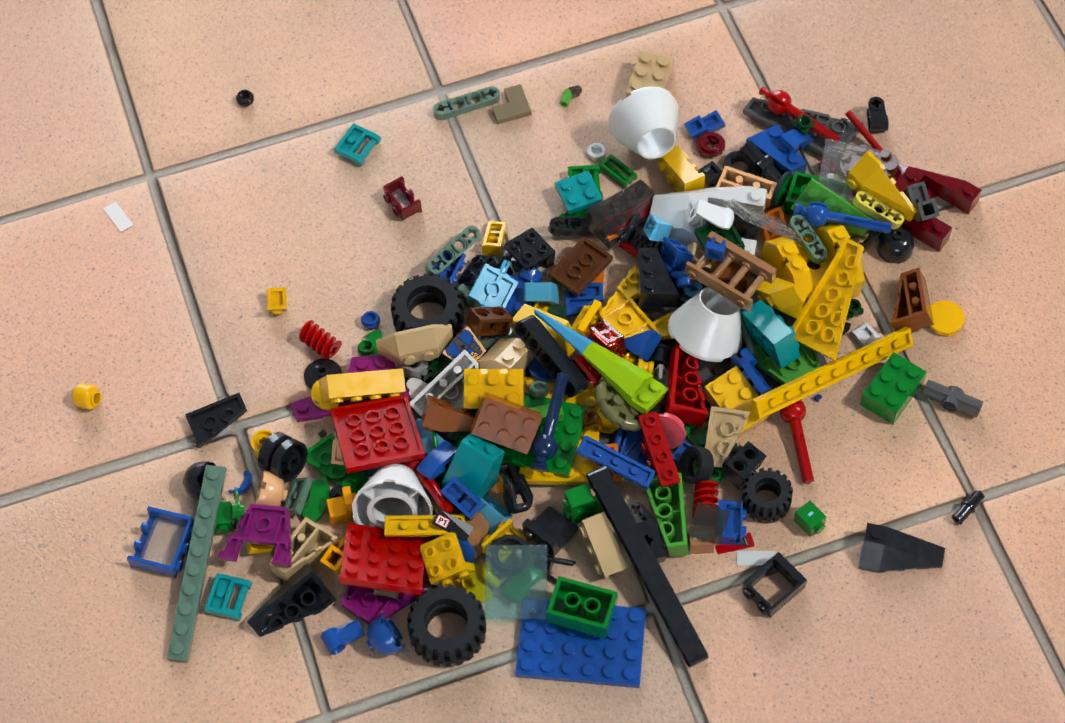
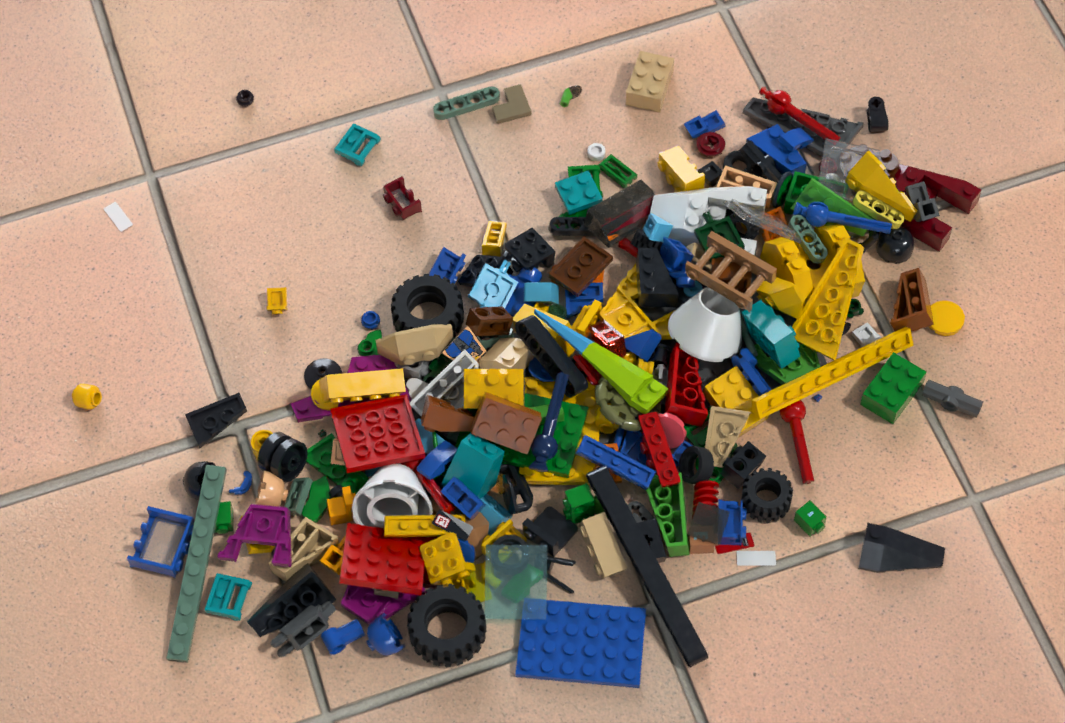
(236, 509): green plate -> none
(303, 628): none -> dark grey hinge
(319, 340): red piece -> none
(452, 250): sand green beam -> none
(465, 292): sand green tile -> none
(538, 389): sand green tile -> none
(582, 607): green brick -> none
(591, 420): reddish brown tile -> none
(630, 230): black piece -> none
(646, 122): white cone -> none
(714, 214): white piece -> none
(714, 250): blue tile -> none
(787, 570): black window -> none
(806, 120): dark green plate -> none
(865, 133): red bar -> none
(968, 507): black axle -> none

